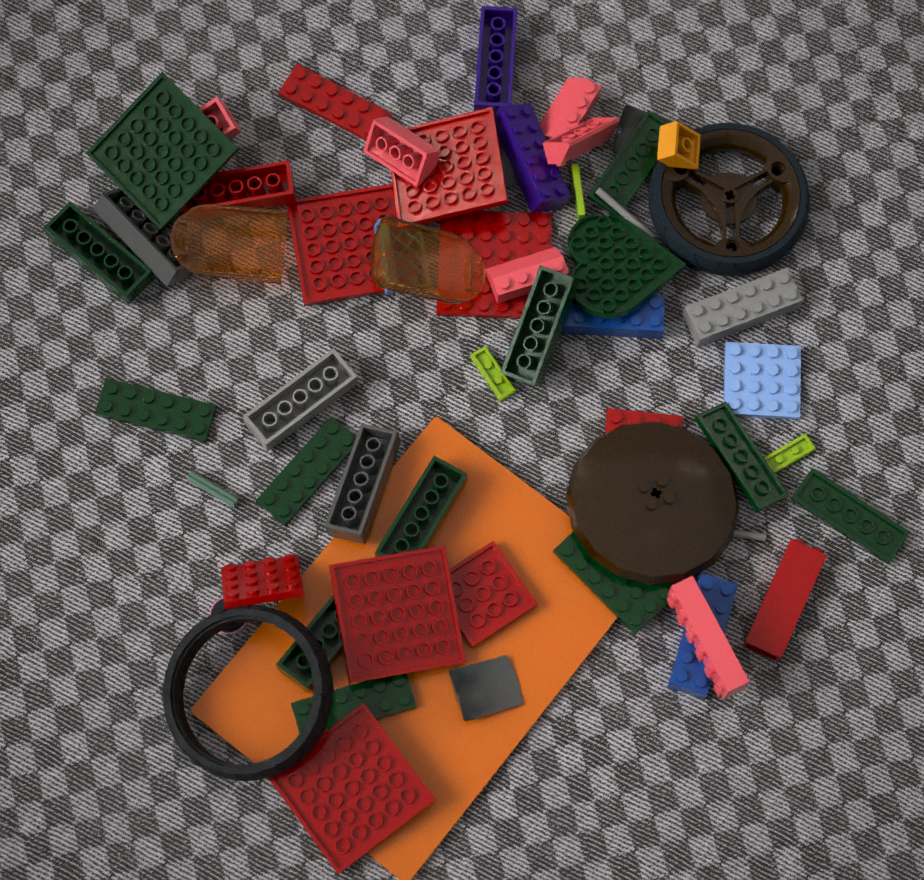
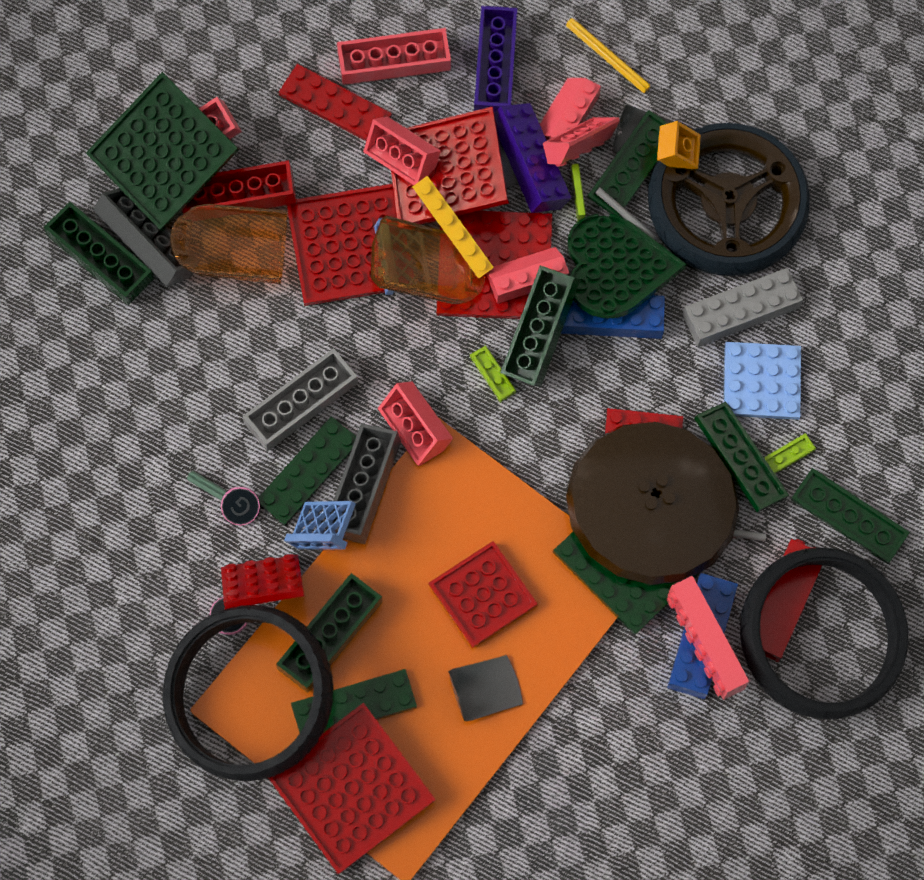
(155, 410): dark green plate -> none
(240, 505): none -> black tile
(319, 539): none -> medium blue fence
(394, 56): none -> coral brick
(397, 614): red plate -> none
(415, 422): none -> coral slope
(424, 509): dark green brick -> none
(453, 227): none -> yellow plate
(608, 55): none -> yellow axle
(891, 608): none -> black tyre

